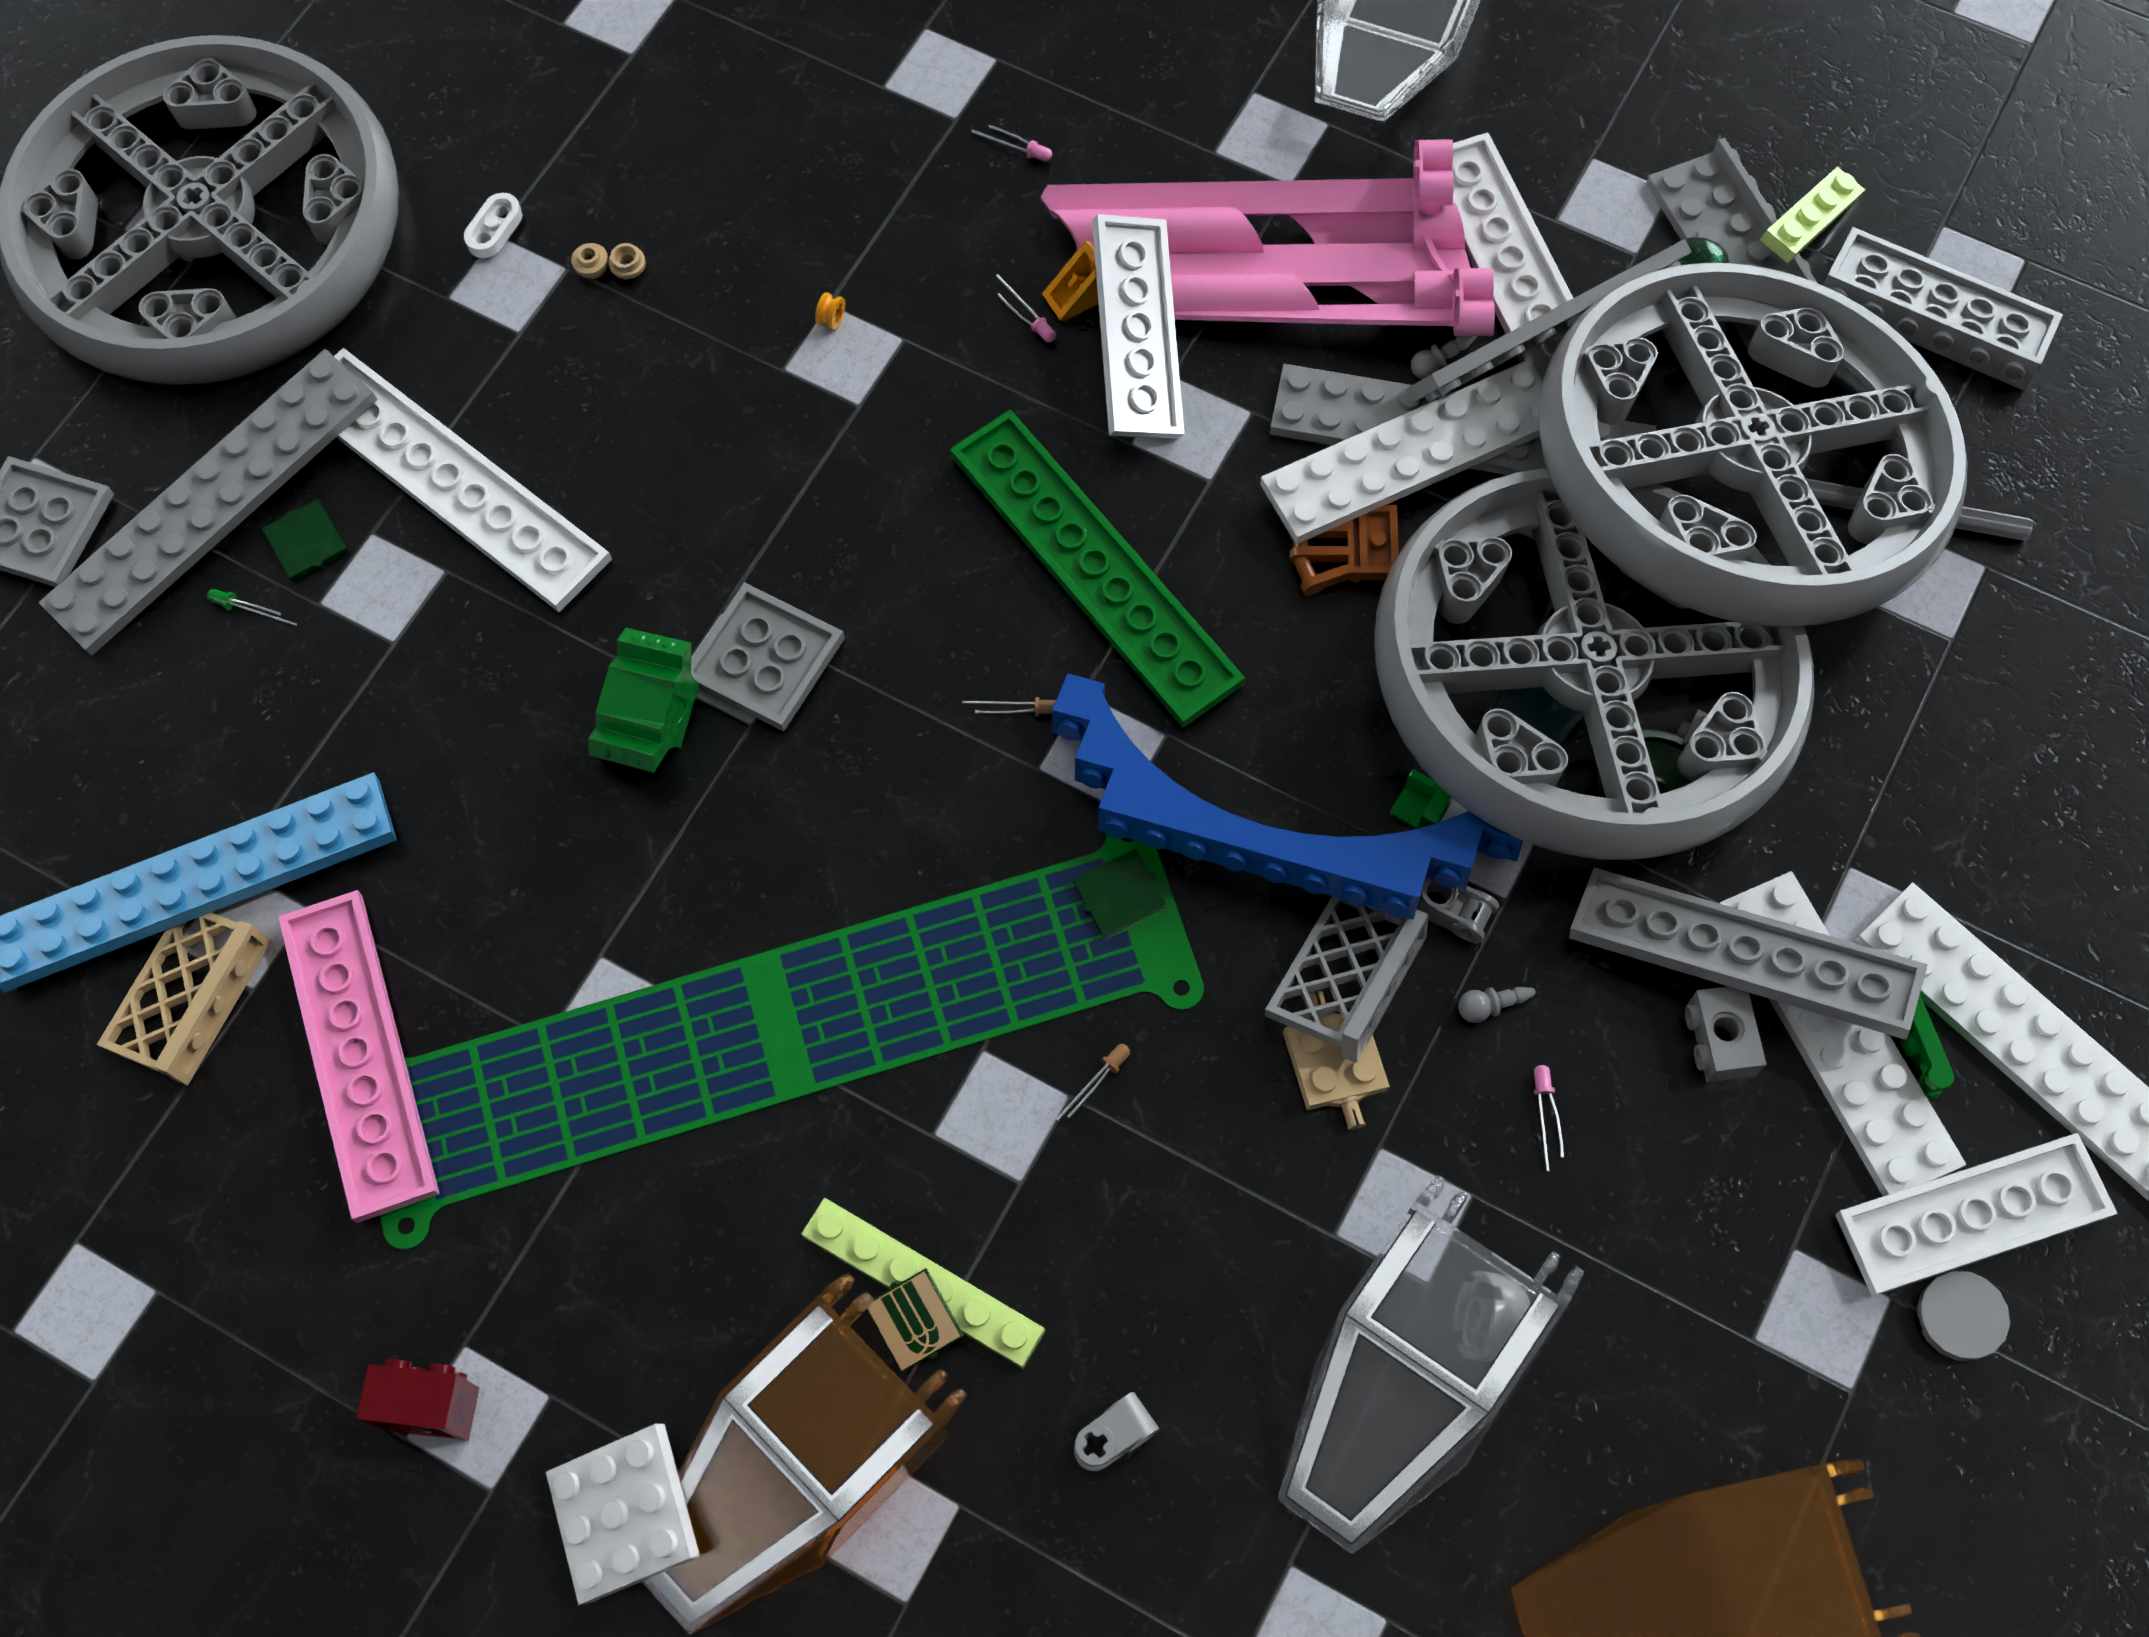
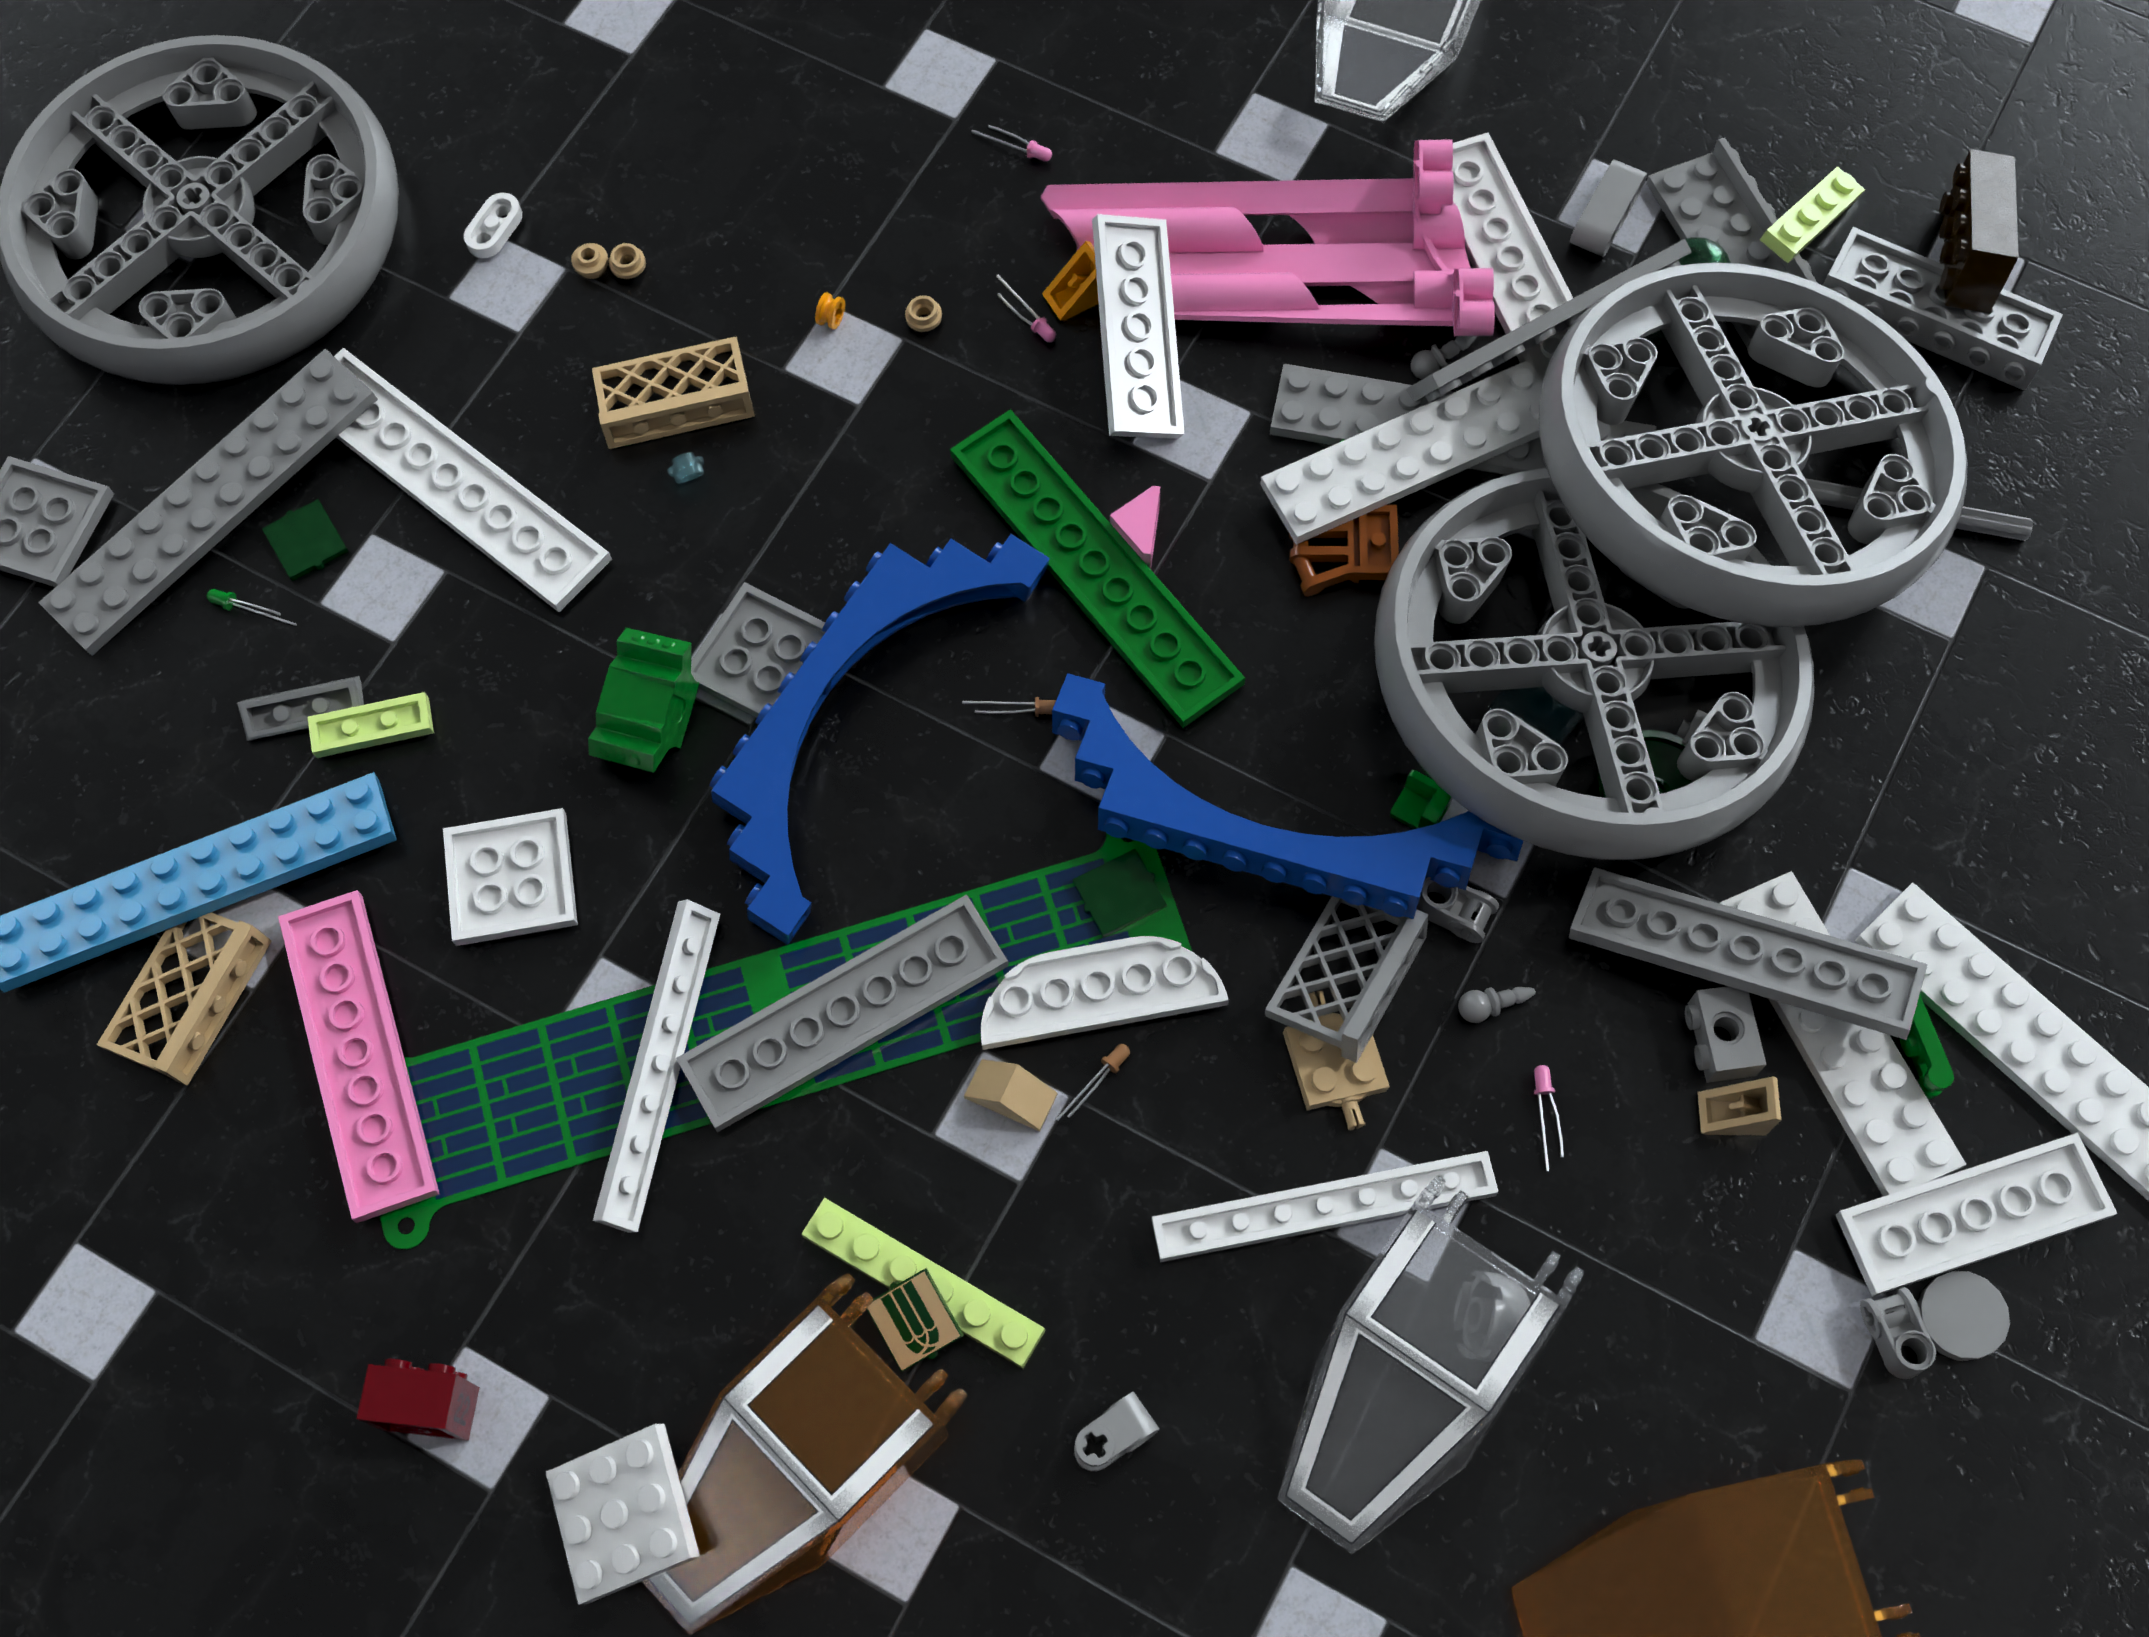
(289, 709): none -> light grey slope
(370, 725): none -> yellowish green plate
(509, 877): none -> white plate
(656, 1068): none -> white plate
(676, 412): none -> tan fence
(686, 467): none -> clear light blue plate
(841, 1012): none -> light grey plate
(888, 599): none -> blue arch
(919, 306): none -> tan plate
(1011, 1092): none -> tan slope
(1098, 989): none -> white plate
(1138, 522): none -> bright pink slope
(1318, 1206): none -> white plate
(1608, 208): none -> light grey beam
(1740, 1108): none -> tan slope
(1899, 1329): none -> light grey piece
(1979, 231): none -> dark brown brick

